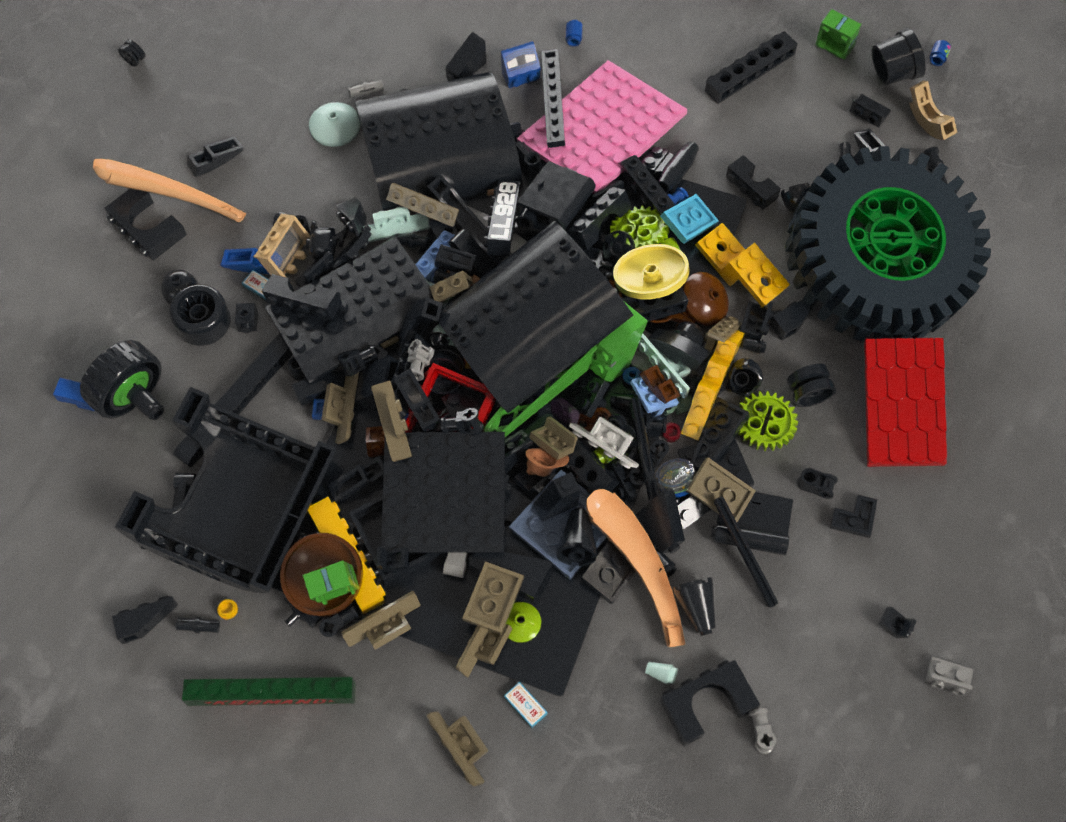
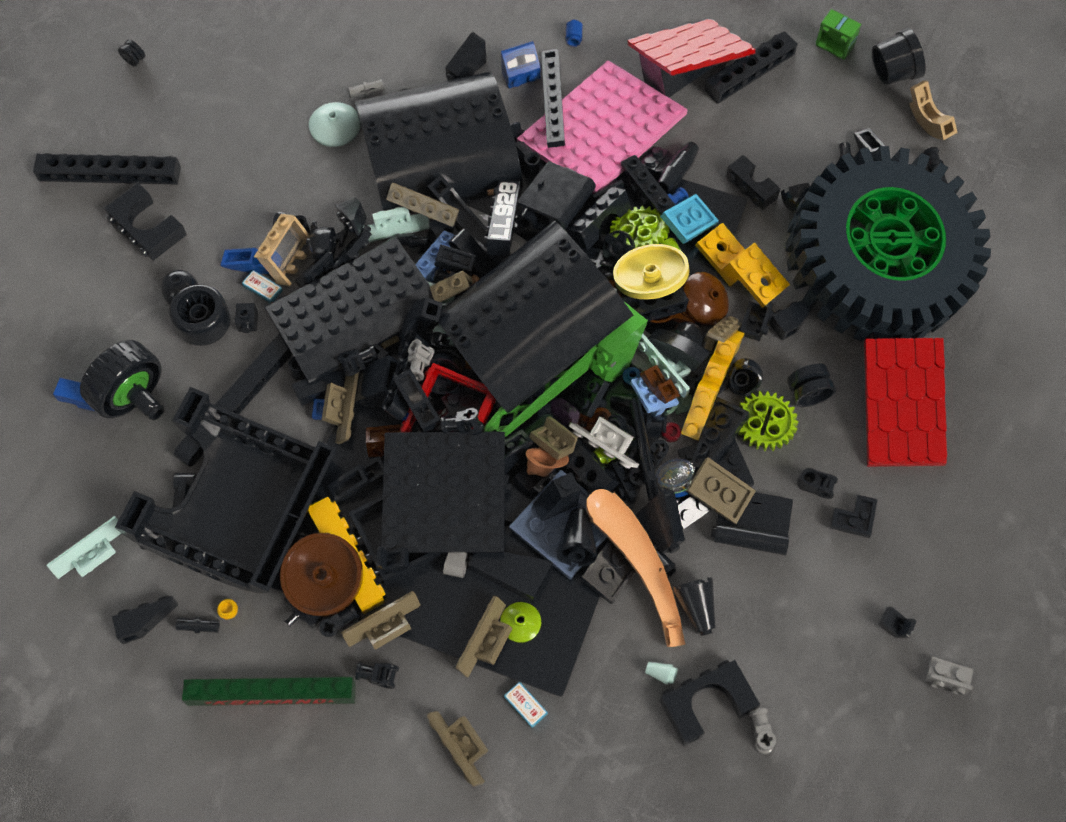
(87, 552): none -> light aqua bracket
(107, 169): none -> black brick
(143, 180): light nougat animal -> none
(214, 156): black slope -> none
(320, 303): black arch -> none
(331, 582): bright green container -> none
(379, 674): none -> black connector
(391, 421): dark tan bracket -> none
(493, 598): dark tan plate -> none
(685, 53): none -> piece
(745, 552): black axle -> none
(754, 345): black pin -> none
(869, 110): black bracket -> none
(939, 52): blue brick -> none

